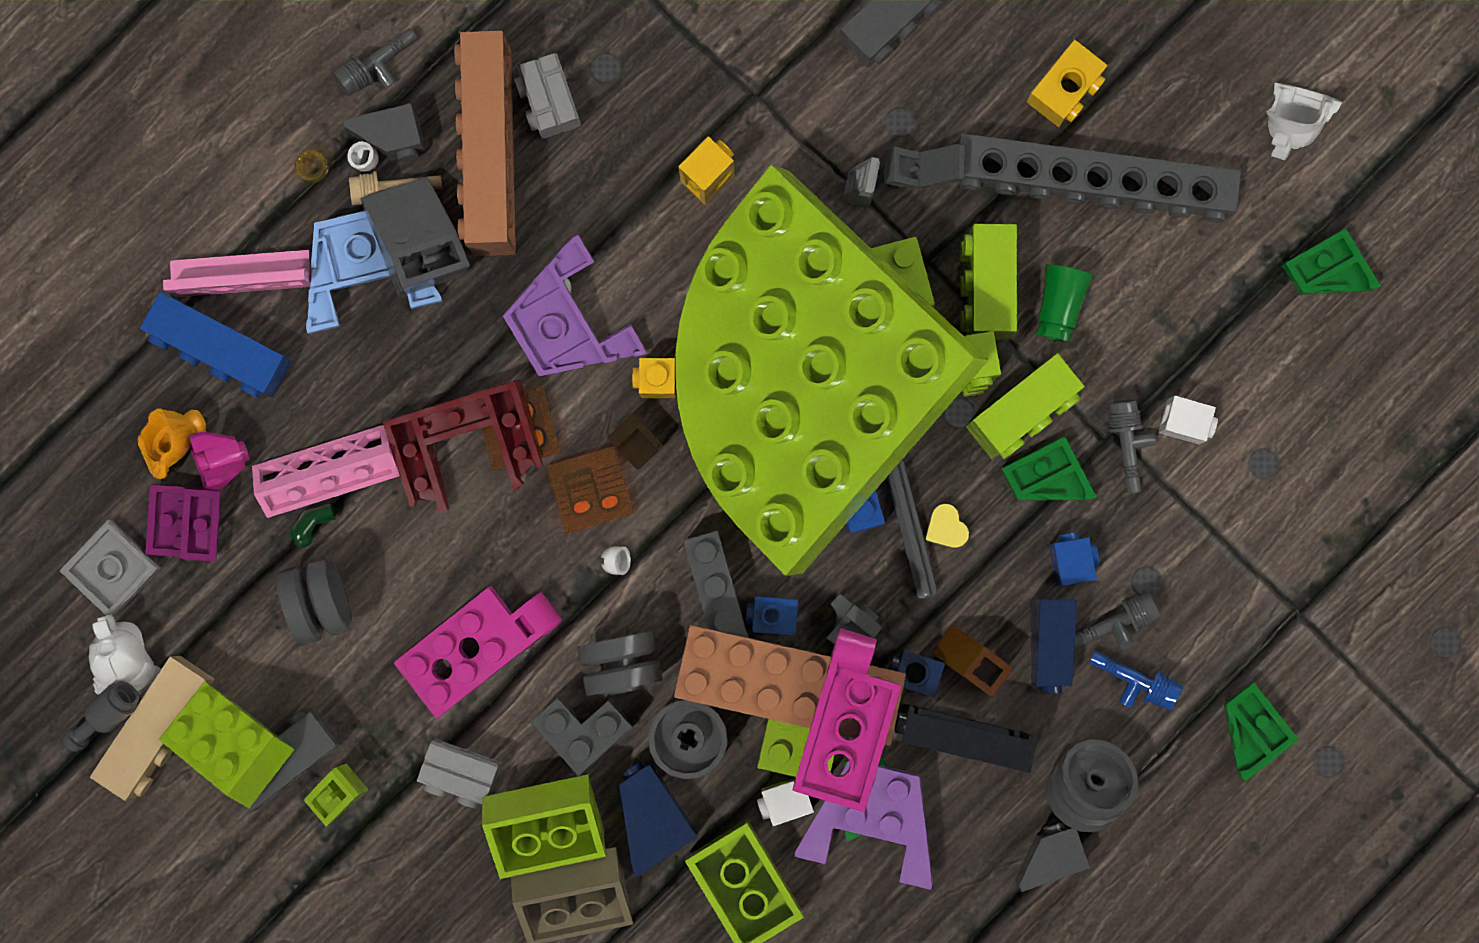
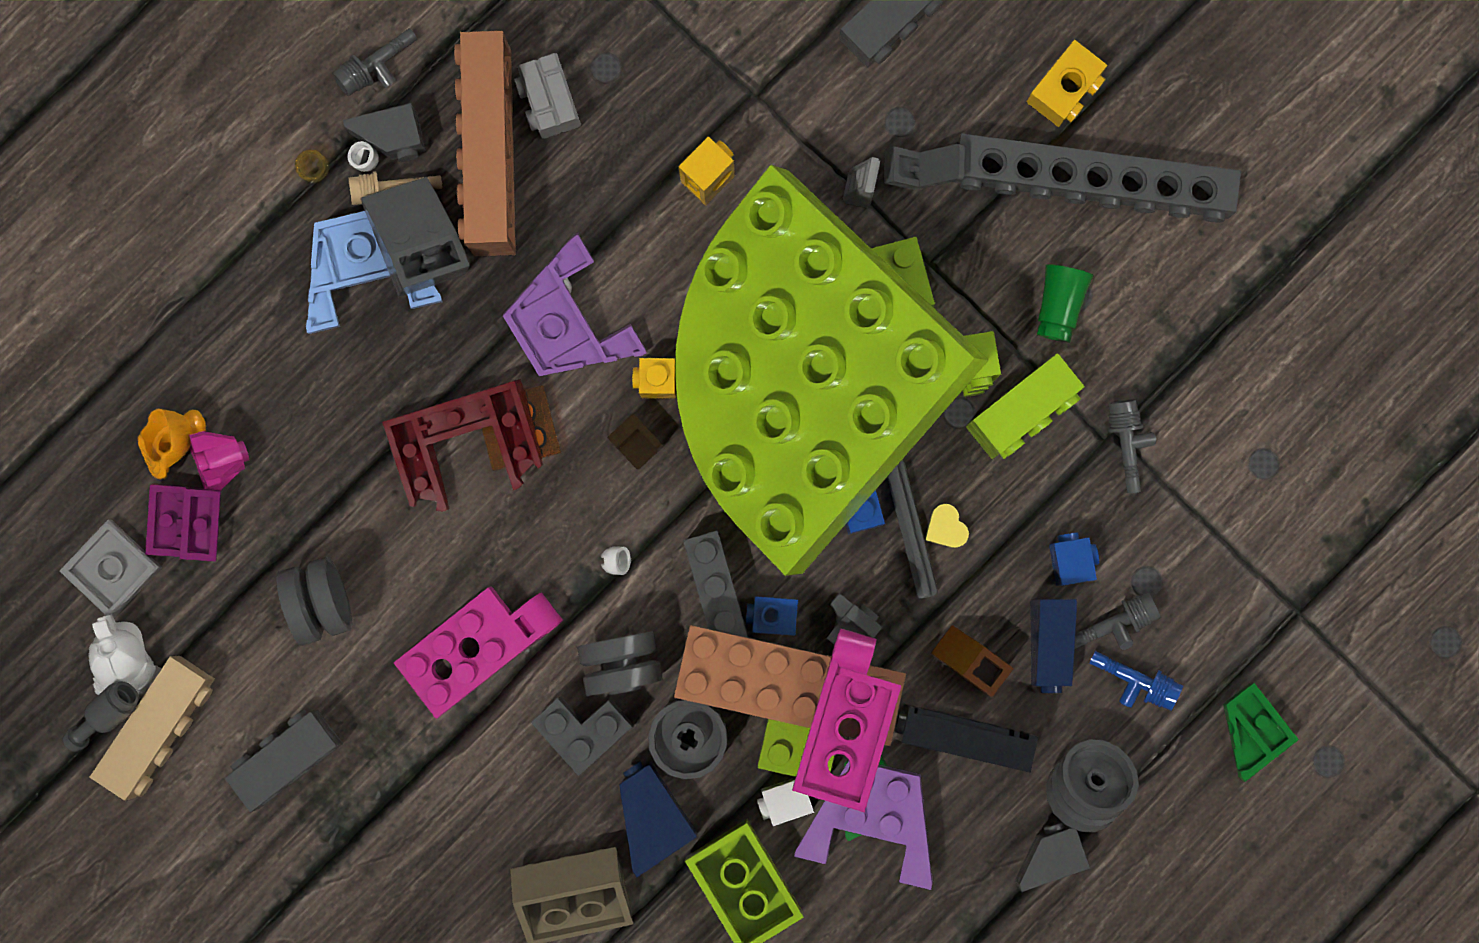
(216, 345): blue brick -> none
(226, 745): lime brick -> none
(239, 273): bright pink fence -> none
(306, 522): dark green arm -> none
(325, 476): bright pink fence -> none
(335, 794): lime slope -> none
(458, 772): light grey brick -> none
(543, 826): lime brick -> none
(590, 490): clear orange tile -> none
(932, 672): dark blue brick -> none
(989, 280): lime brick -> none
(1048, 475): green wing -> none
(1188, 420): white brick -> none
(1297, 117): white helmet -> none
(1331, 268): green wing -> none

